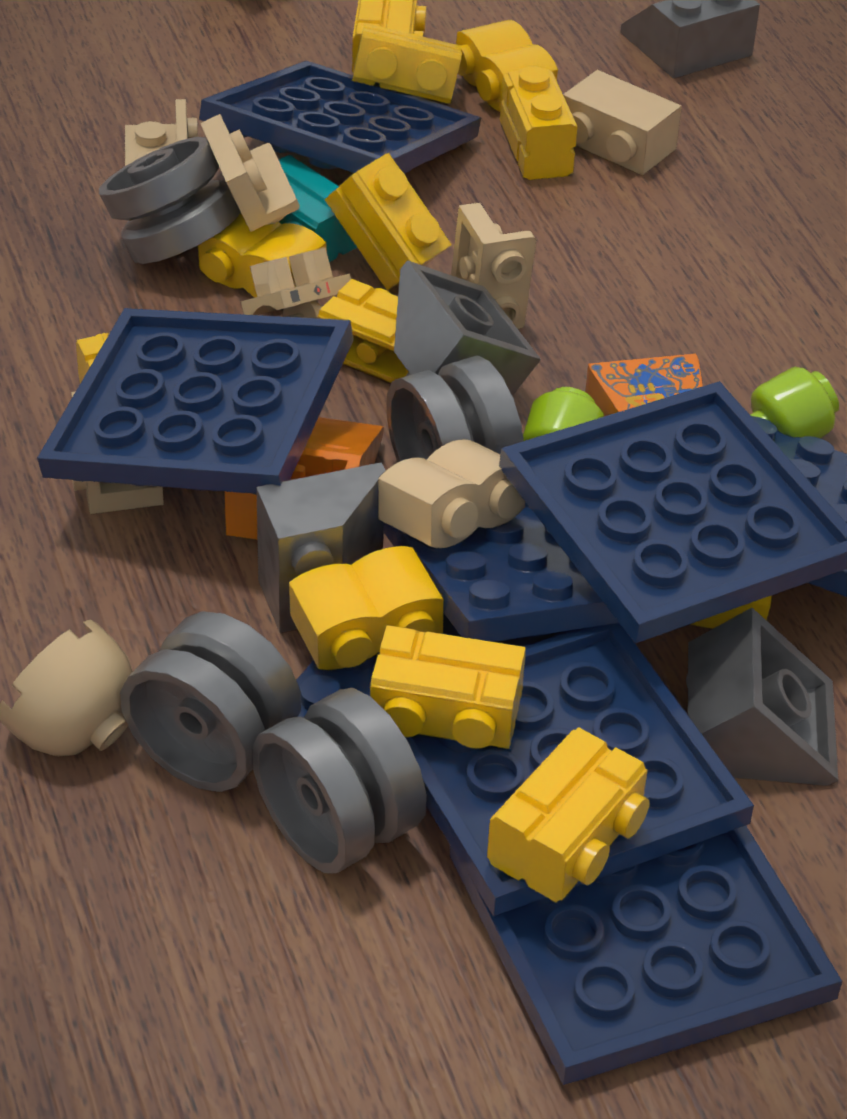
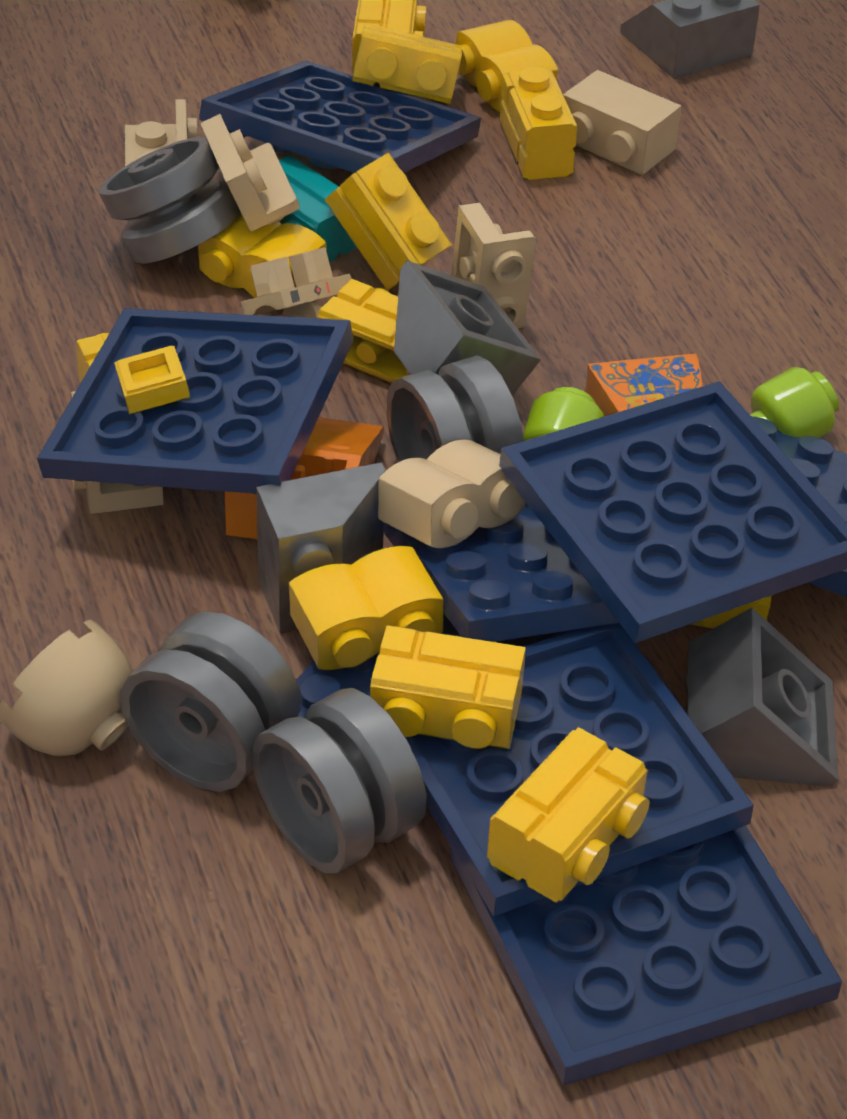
(152, 379): none -> yellow tile

